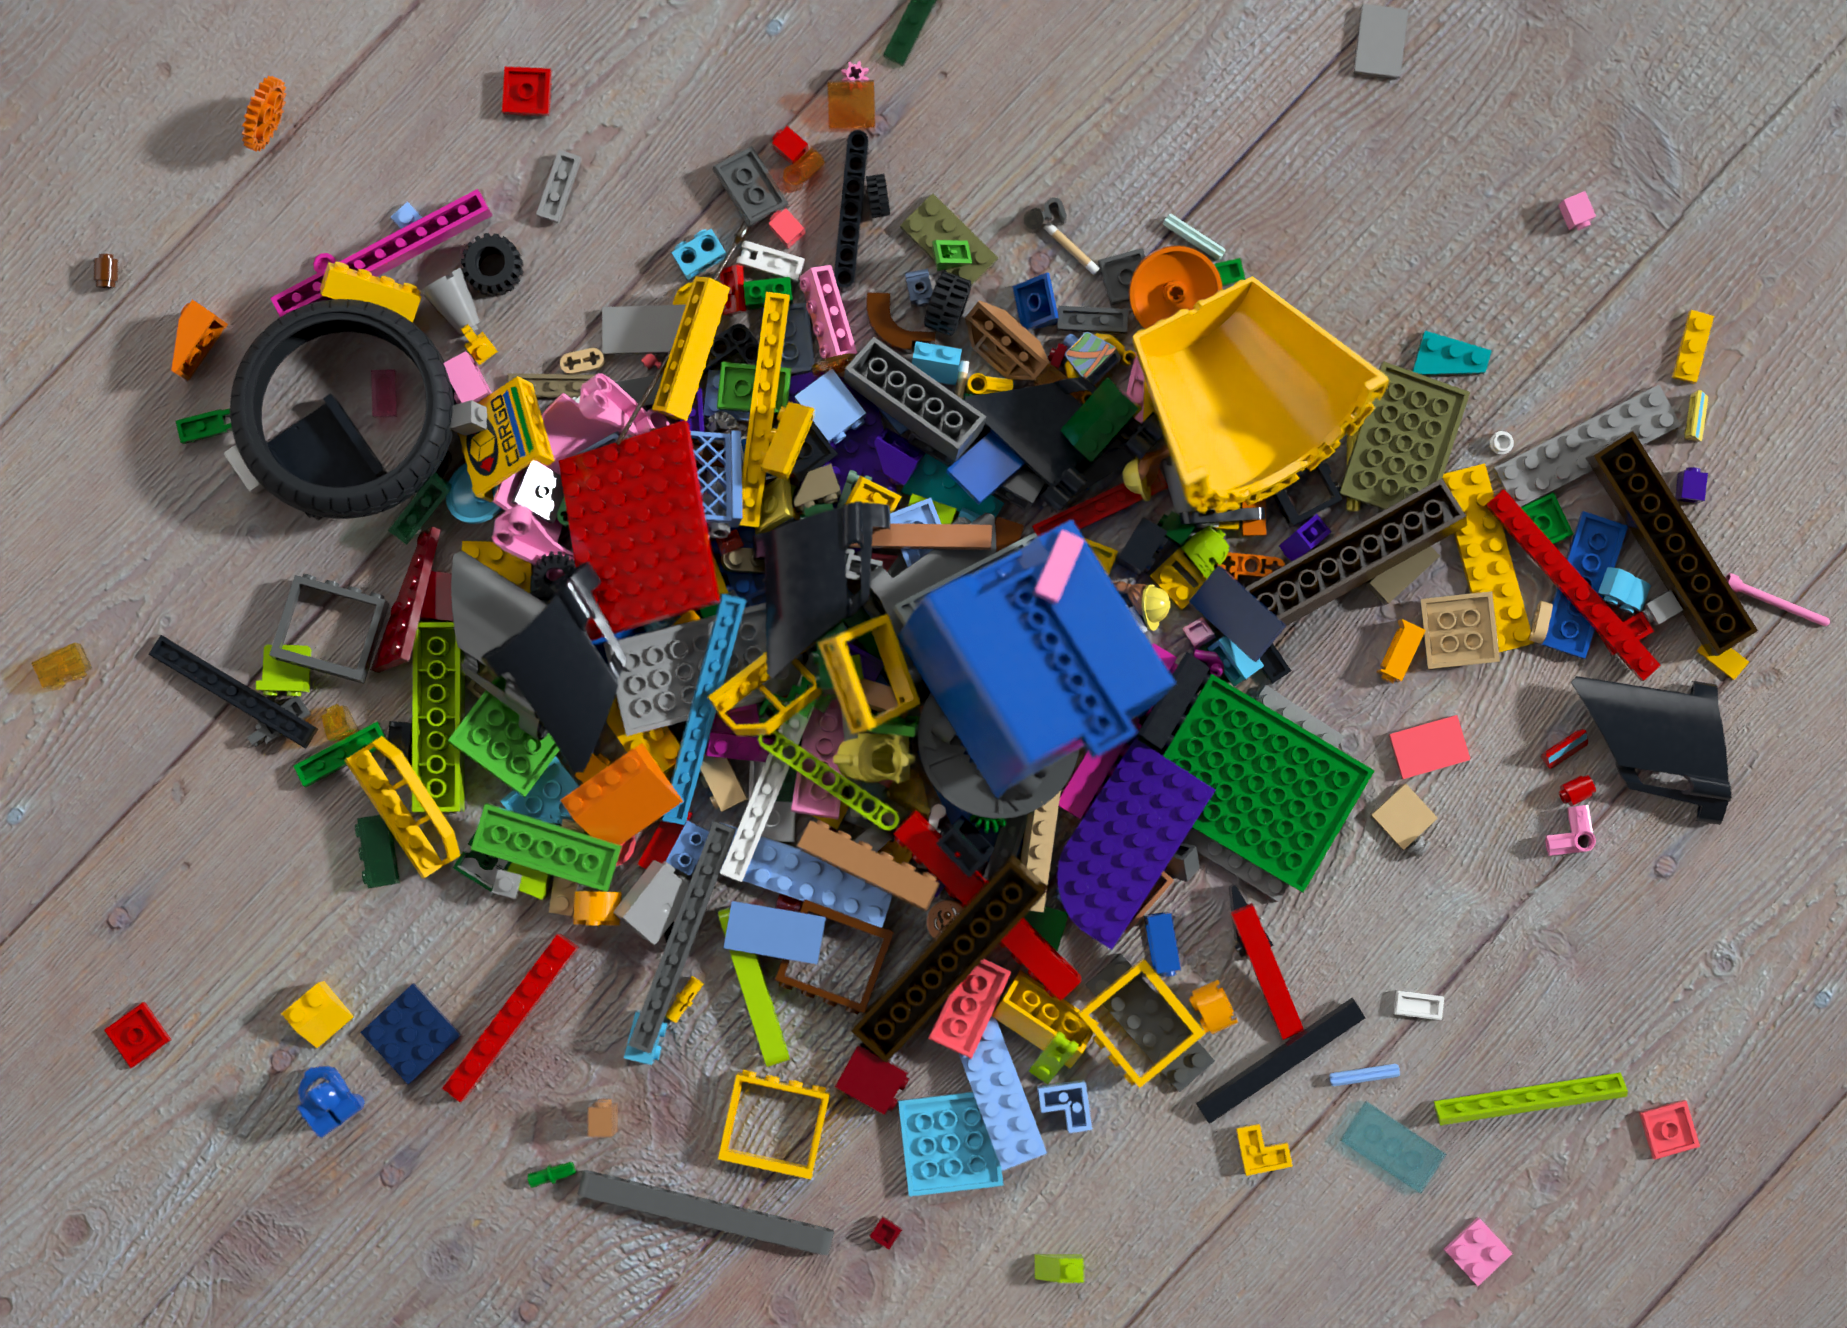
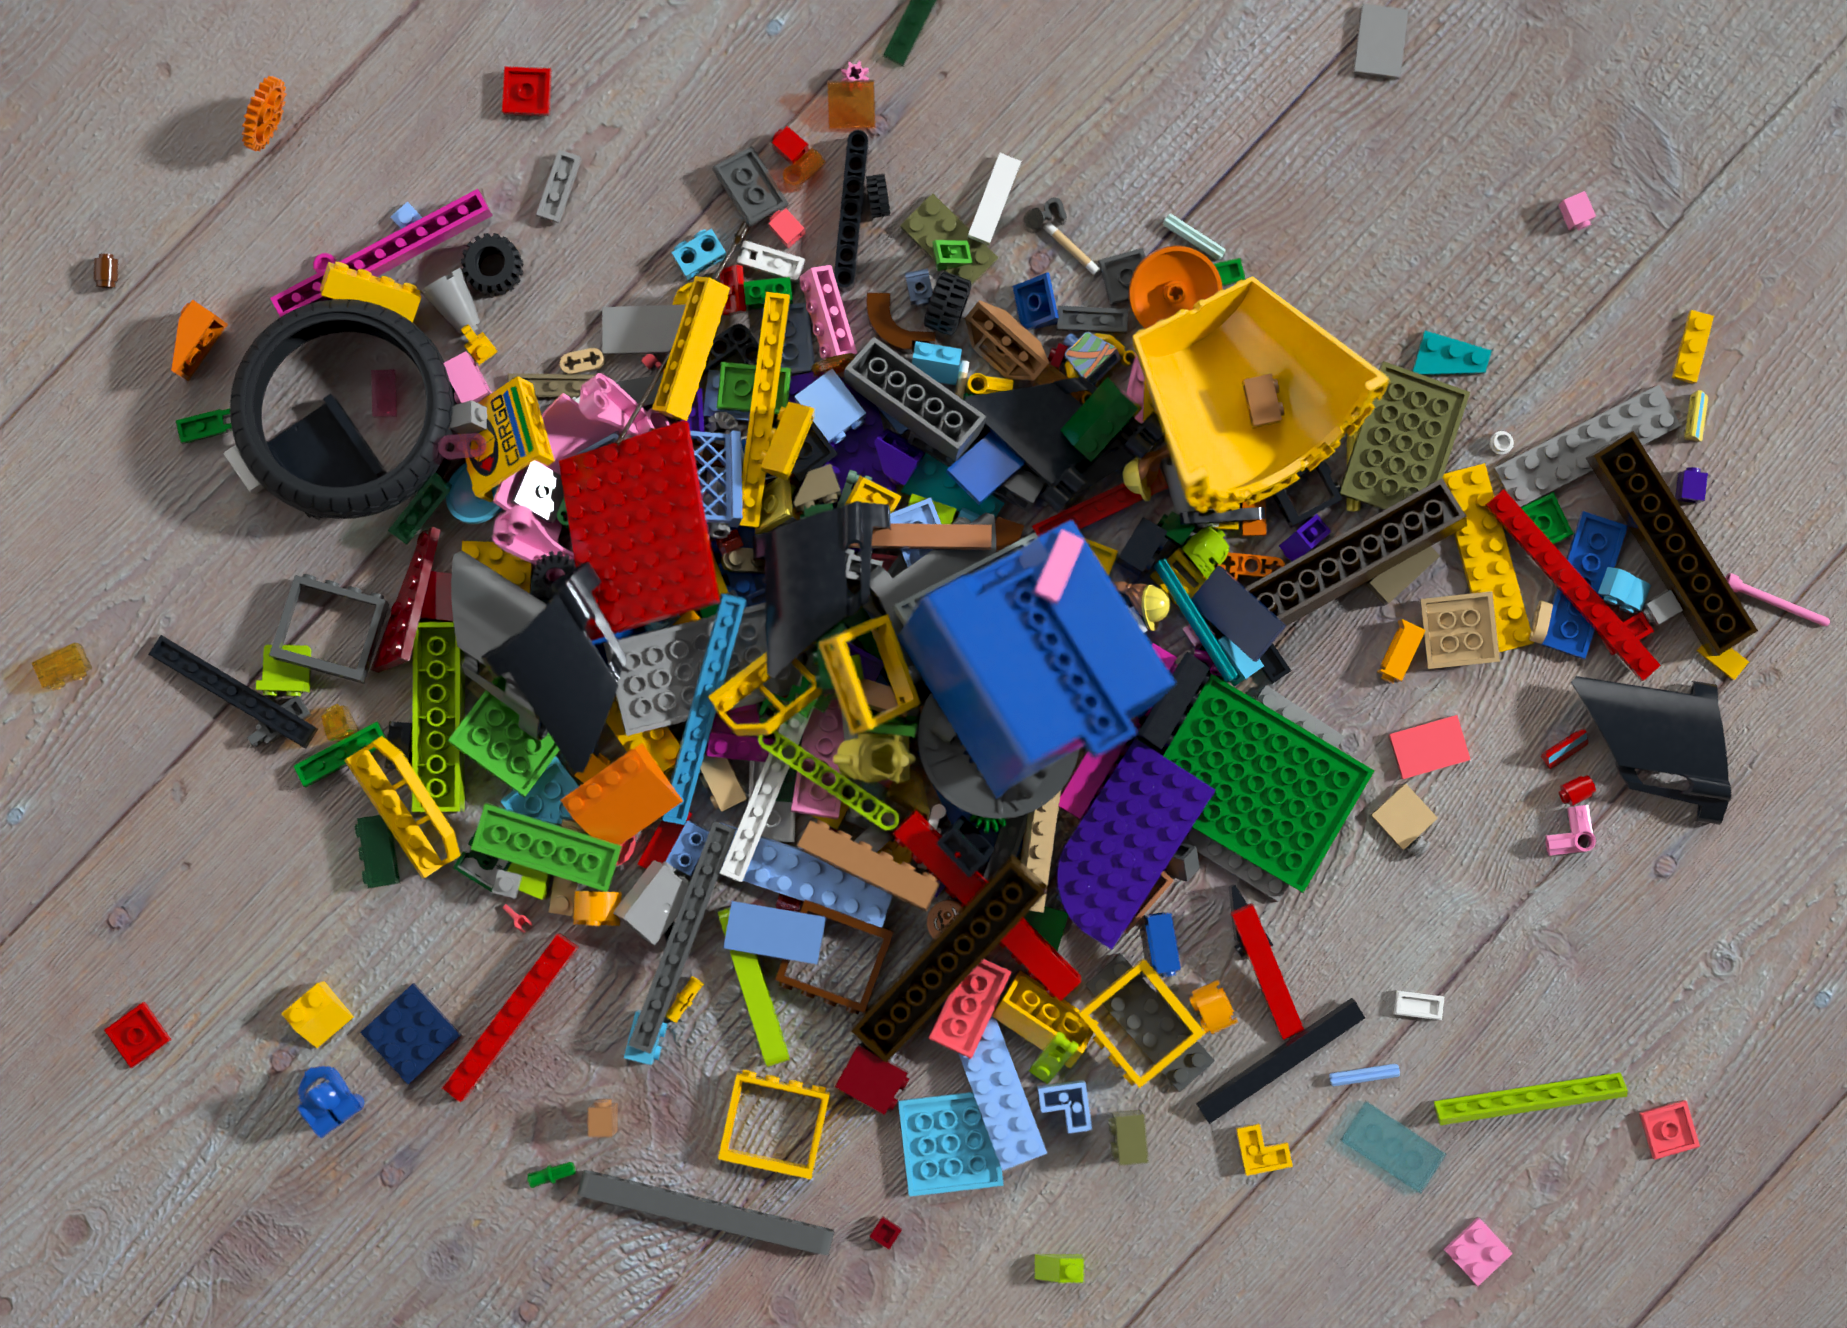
(461, 446): none -> clear pink plate
(518, 919): none -> coral hand
(994, 199): none -> white tile
(1129, 1137): none -> olive brick
(1195, 620): none -> teal axle
(1262, 400): none -> medium nougat brick

